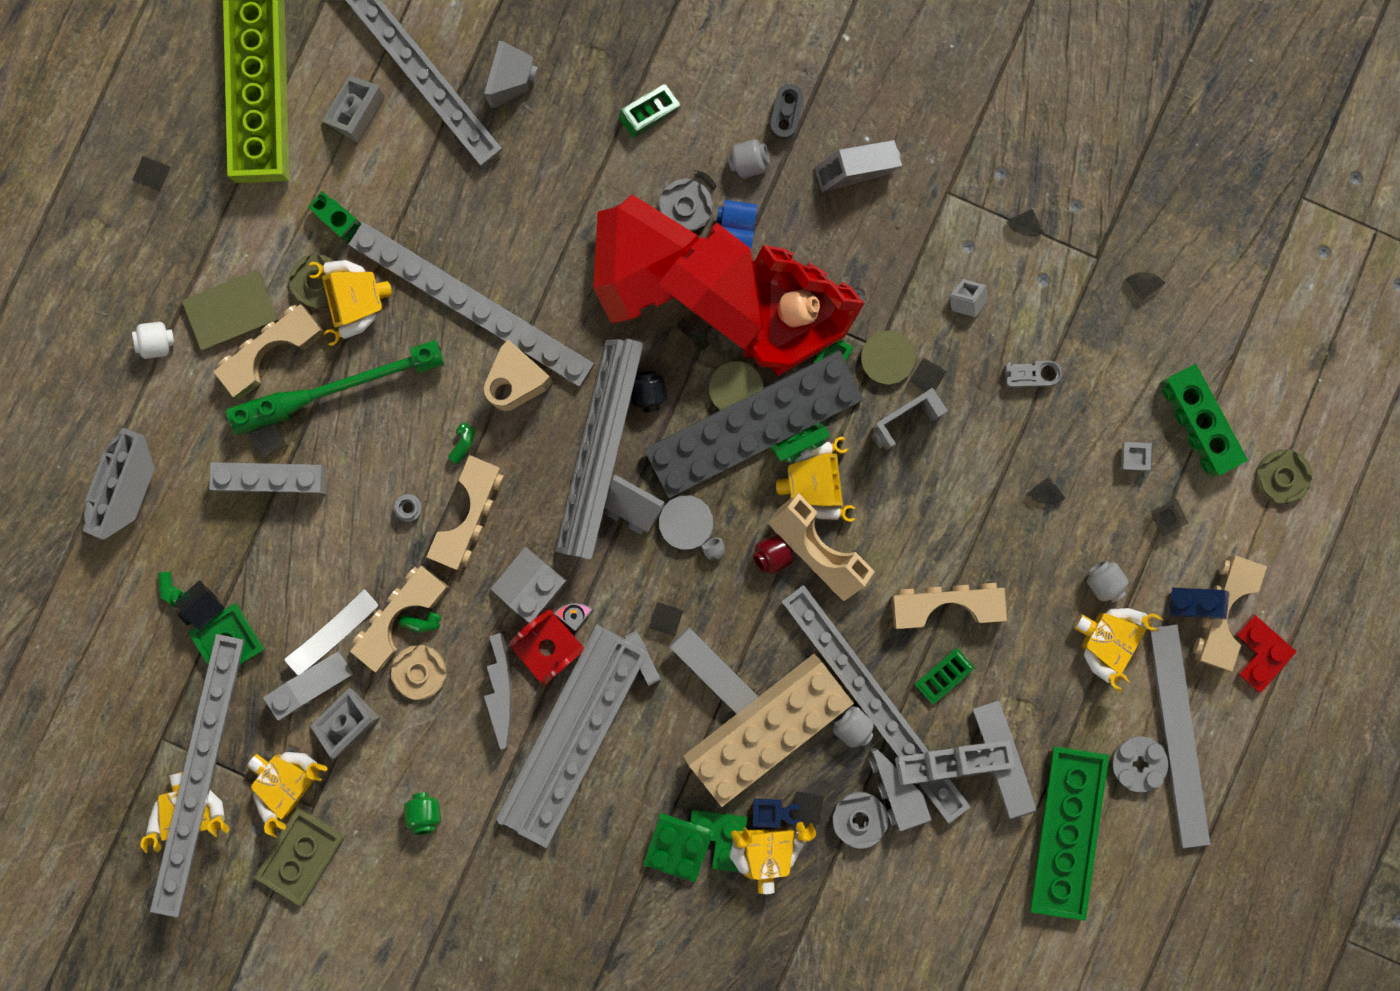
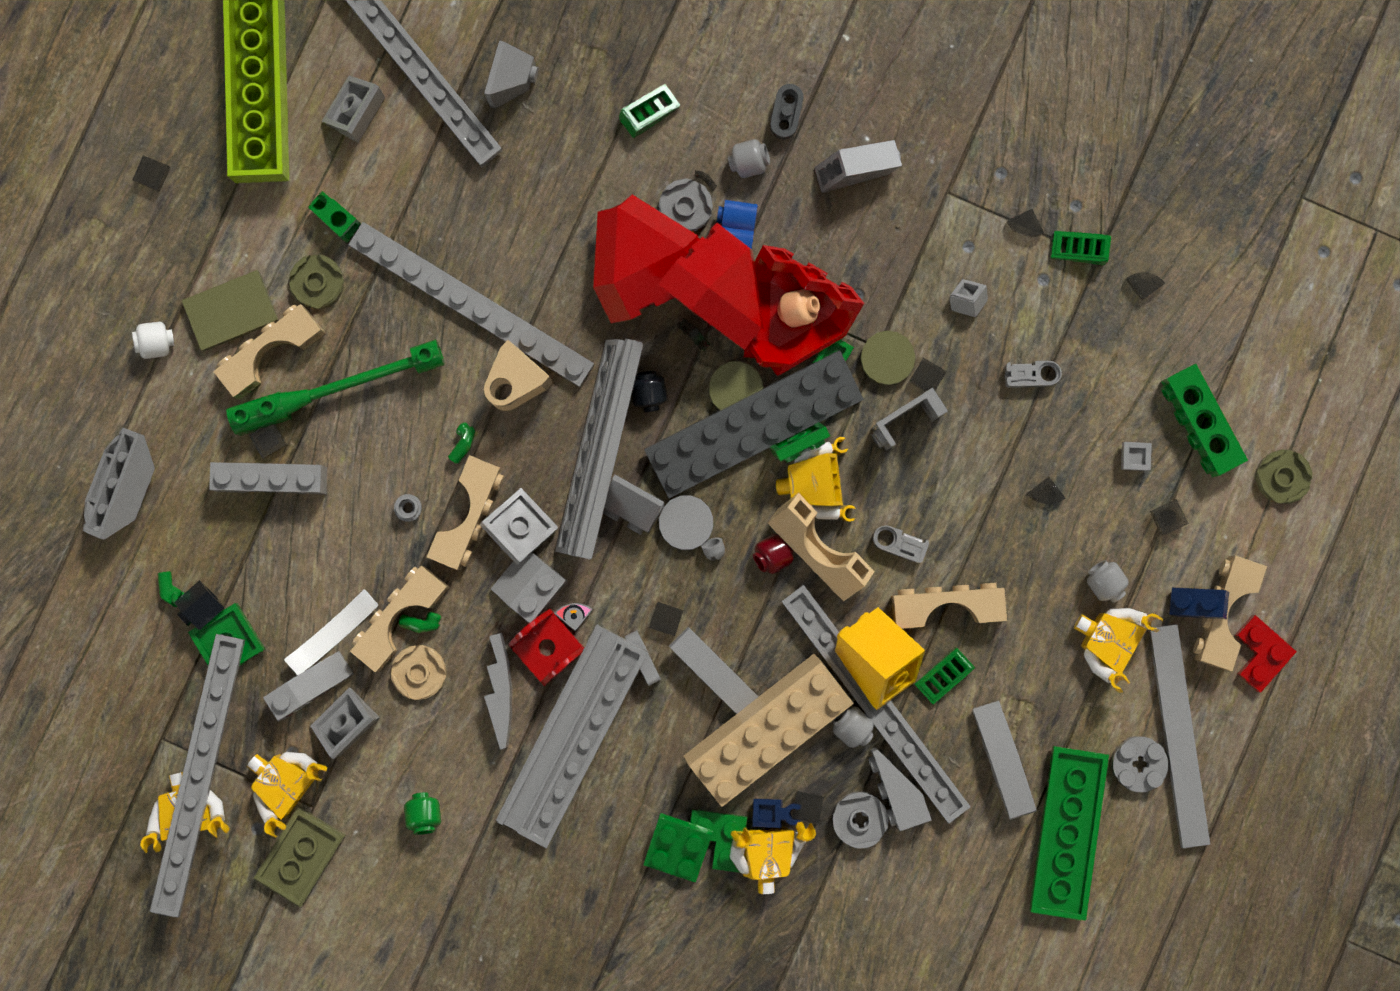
(351, 296): yellow torso -> none
(519, 526): none -> light grey plate
(879, 656): none -> yellow slope
(902, 545): none -> light grey piece
(955, 762): light grey slope -> none
(1101, 259): none -> green slope

